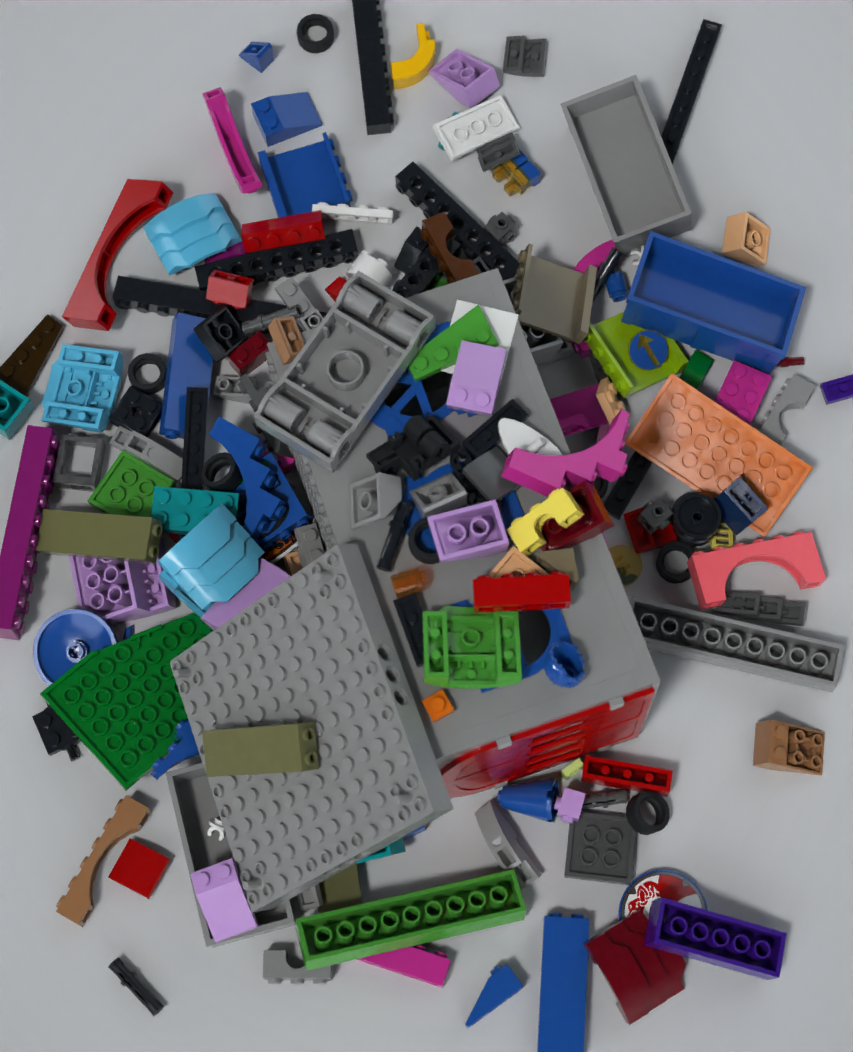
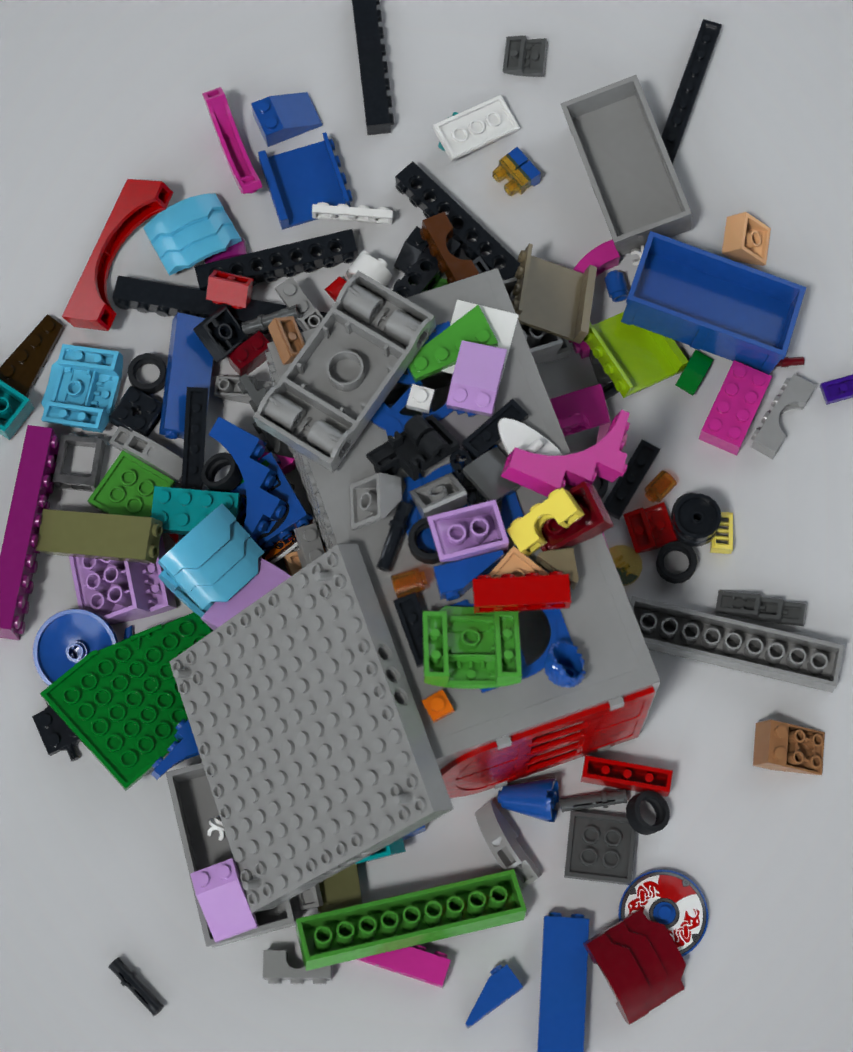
(128, 819): medium nougat arch -> none
(139, 868): red slope -> none
(258, 55): blue slope -> none
(261, 749): olive brick -> none
(283, 231): red brick -> none
(310, 21): black tyre -> none
(415, 69): yellow arch -> none
(420, 398): none -> white plate
(457, 577): none -> blue slope
(465, 77): lavender slope -> none
(498, 152): dark grey slope -> none
(501, 228): dark grey brick -> none
(569, 805): lavender brick -> none
(572, 769): yellowish green tile -> none
(606, 268): black pin -> none
(608, 399): light nougat plate -> none
(648, 350): blue piece -> none
(655, 515): dark grey brick -> none
(659, 487): none -> clear orange brick
(714, 447): orange plate -> none
(715, 939): dark purple brick -> none
(739, 505): dark blue slope -> none
(793, 553): coral arch -> none

